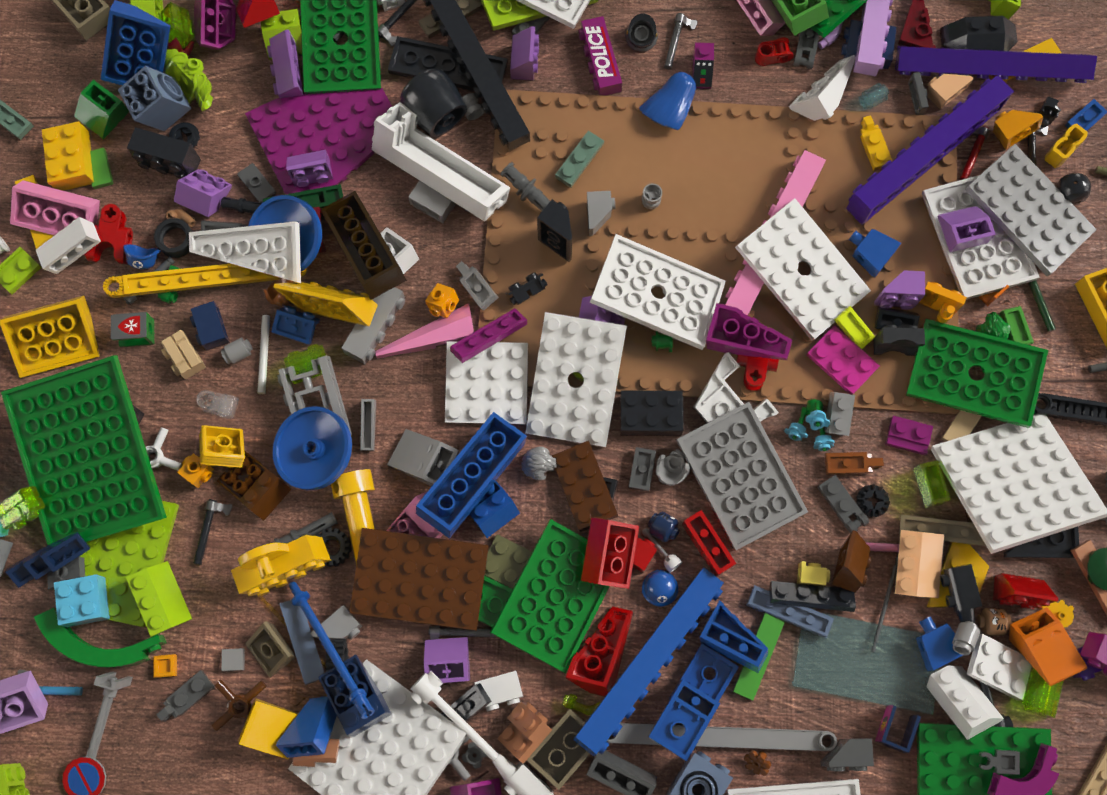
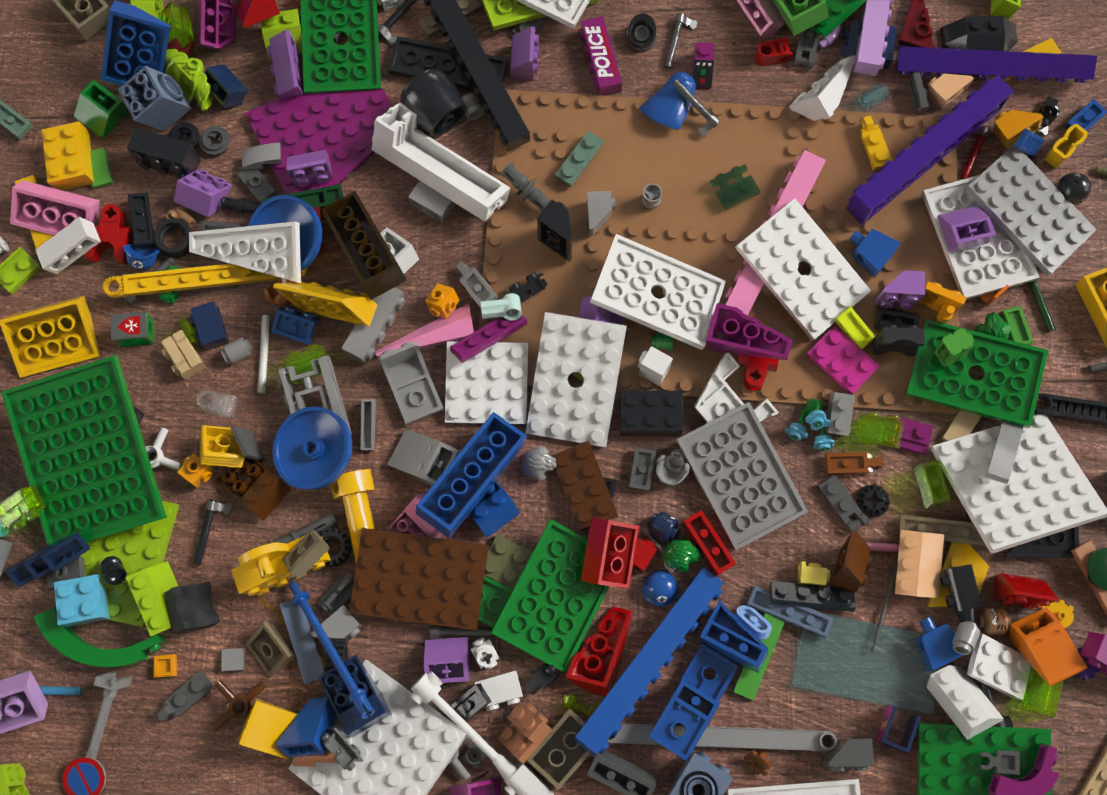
(113, 570): none -> black wheel
(141, 220): none -> black tile
(188, 329): none -> clear neon green tile
(191, 607): none -> black brick
(214, 132): none -> dark grey gear
(225, 86): none -> dark blue brick
(248, 443): none -> dark grey piece
(262, 154): none -> light grey slope
(305, 554): none -> dark tan slope
(337, 741): none -> dark grey hinge
(338, 593): none -> dark grey hinge
(410, 382): none -> light grey bracket
(484, 653): none -> white connector
(507, 307): none -> light aqua piece
(542, 678): none -> black piece
(654, 365): none -> white brick
(680, 553): none -> green hair
(712, 120): none -> dark grey piece
(737, 192): none -> clear green plate
(754, 621): none -> light blue plate
(880, 430): none -> clear neon green brick
(954, 347): none -> bright green brick
(1004, 452): none -> light grey slope
(1029, 142): none -> blue slope

